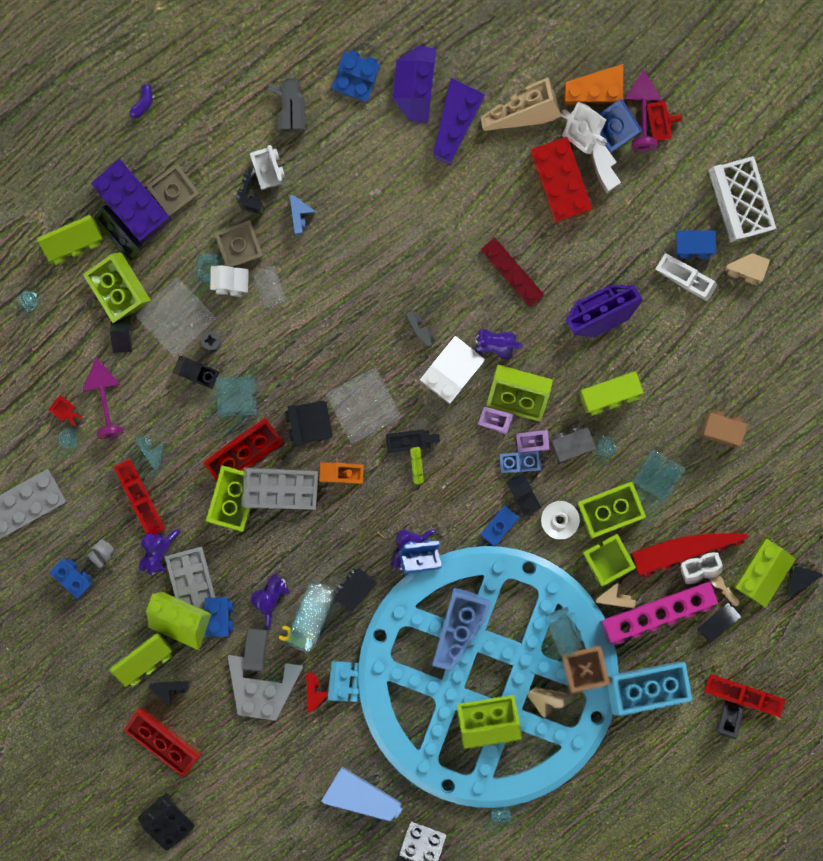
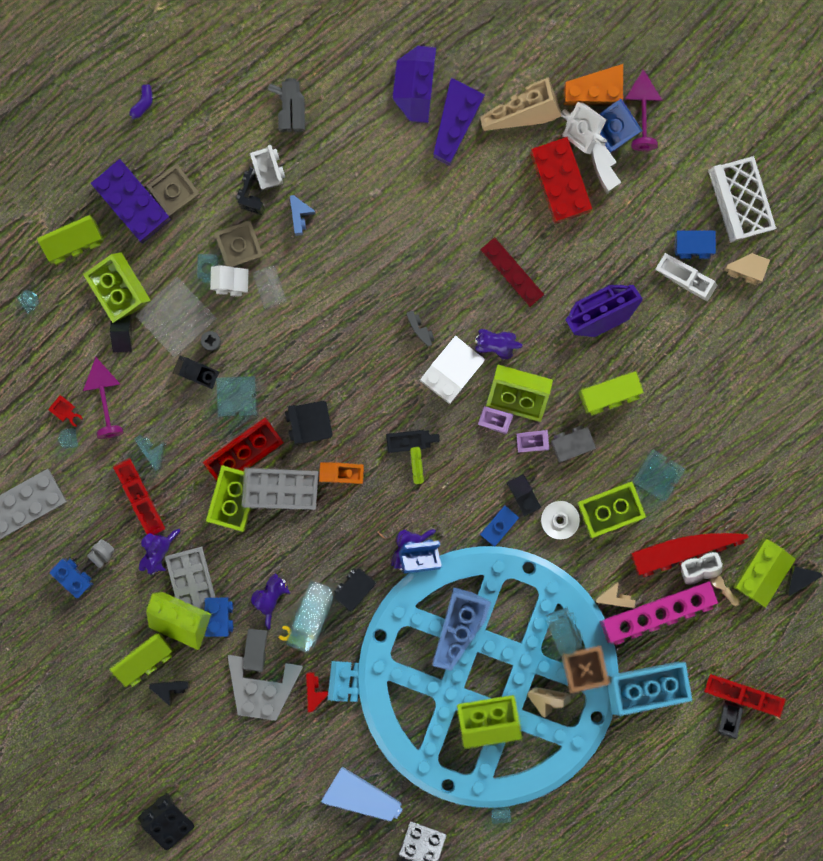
(118, 232): black plate -> none
(162, 742): red slope -> none
(356, 76): blue plate -> none
(363, 405): clear plate -> none
(520, 462): medium blue slope -> none
(606, 447): clear light blue plate -> none
(608, 560): lime piece -> none
(661, 121): red plate -> none
(719, 622): black slope -> none
(723, 429): medium nougat brick -> none

